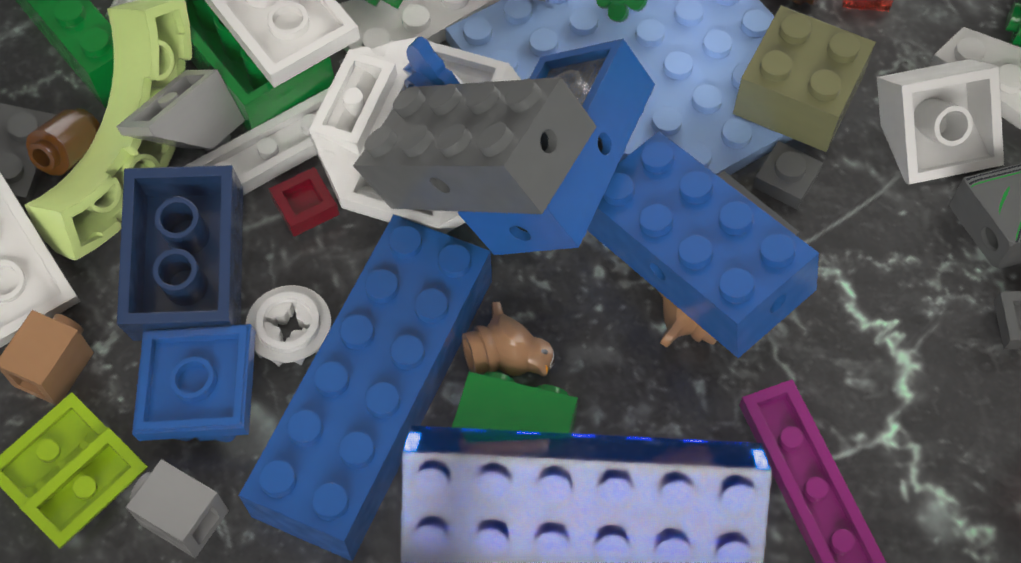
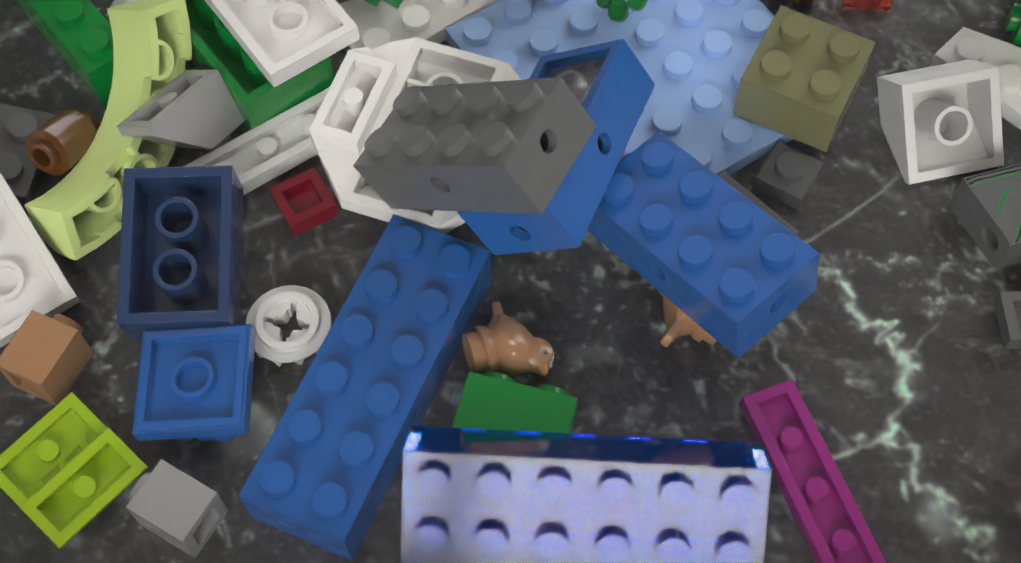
(425, 66): blue animal -> none

